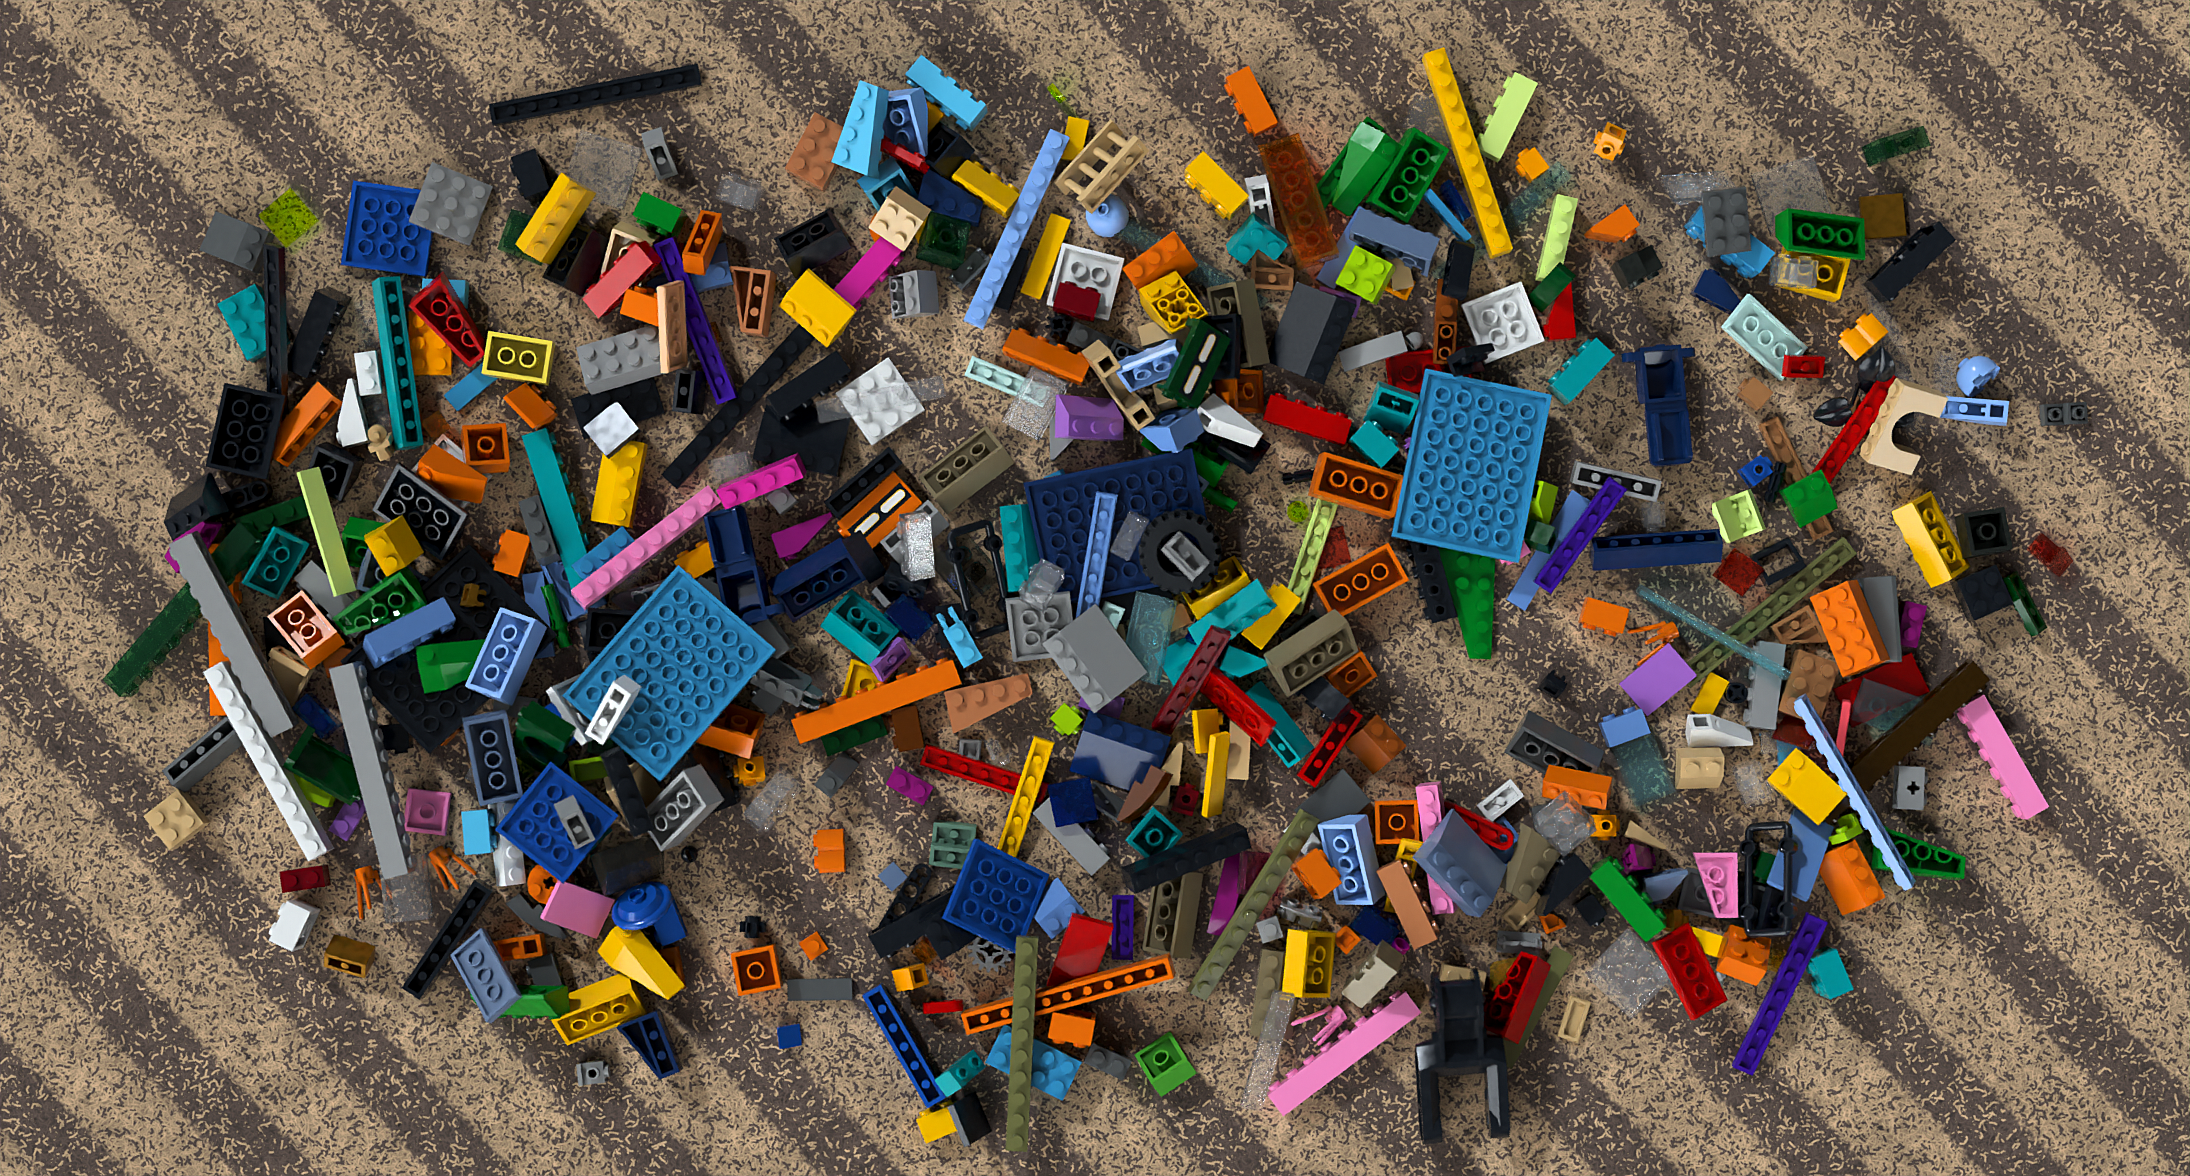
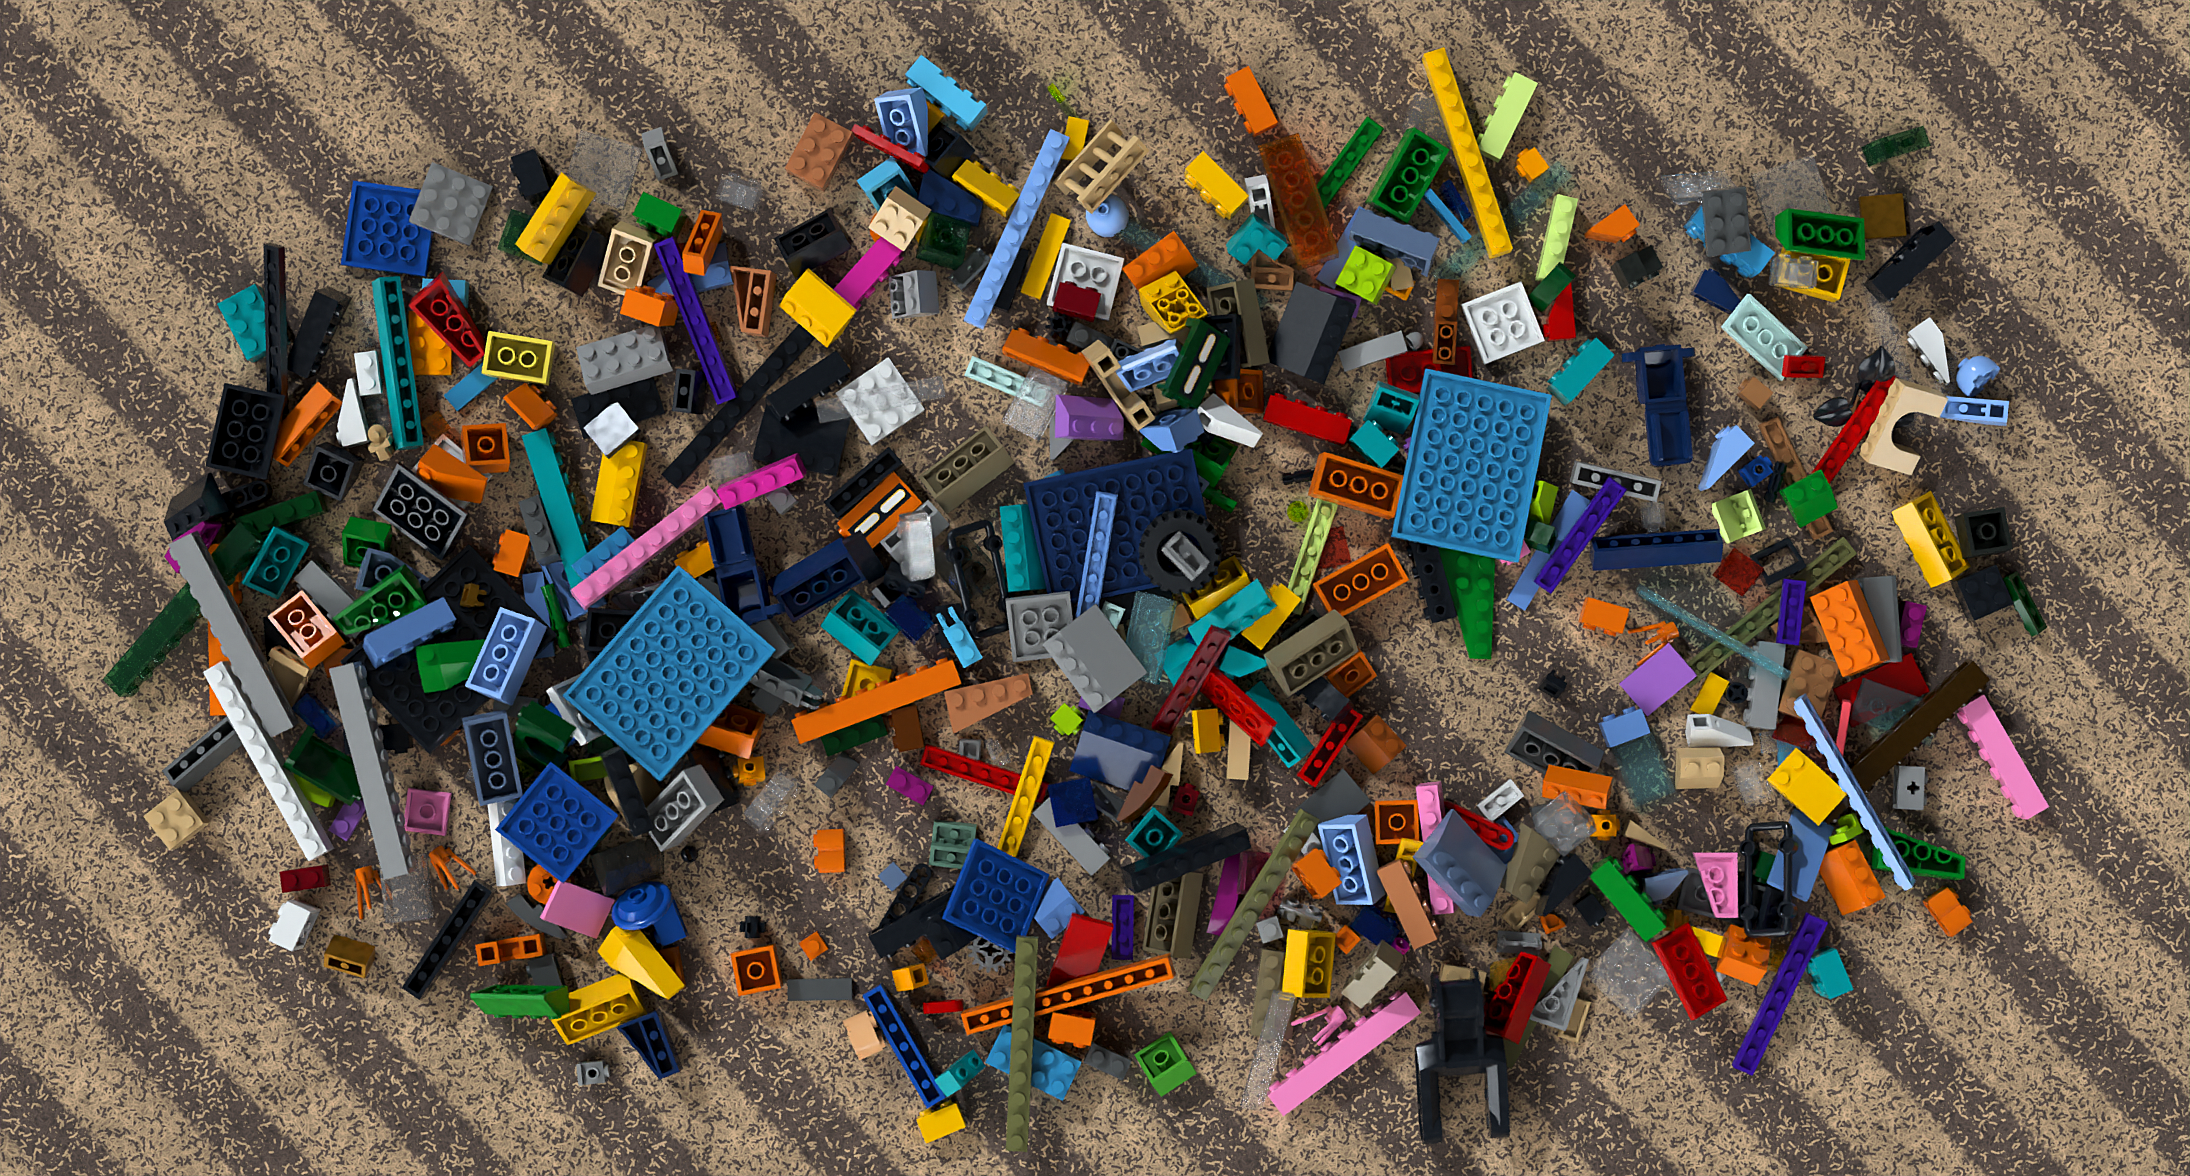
(236, 242): dark grey slope -> none
(288, 217): clear neon green tile -> none
(326, 531): yellowish green tile -> none
(393, 545): yellow slope -> none
(478, 831): medium azure slope -> none
(486, 975): sand blue tile -> none
(574, 822): light grey slope -> none
(595, 95): black plate -> none
(613, 708): white slope -> none
(626, 274): brick -> none
(672, 326): light nougat tile -> none
(789, 1036): blue slope -> none
(796, 538): magenta slope -> none
(863, 131): medium azure wedge -> none
(863, 1034): none -> light nougat brick
(890, 659): medium lavender plate -> none
(969, 1119): black tile -> none
(1041, 585): clear brick -> none
(1129, 535): clear brick -> none
(1216, 774): yellow tile -> none
(1243, 455): black plate -> none
(1365, 161): green wedge -> none
(1458, 269): black beam -> none
(1469, 359): black bracket -> none
(1558, 1003): none -> light grey wing
(1610, 141): light orange brick -> none
(1725, 451): none -> light blue slope
(1791, 612): none -> dark purple plate
(1863, 336): light orange brick -> none
(1930, 343): none -> white slope
(1948, 911): none -> orange brick
(2049, 554): clear red slope -> none
(2063, 414): dark grey slope -> none

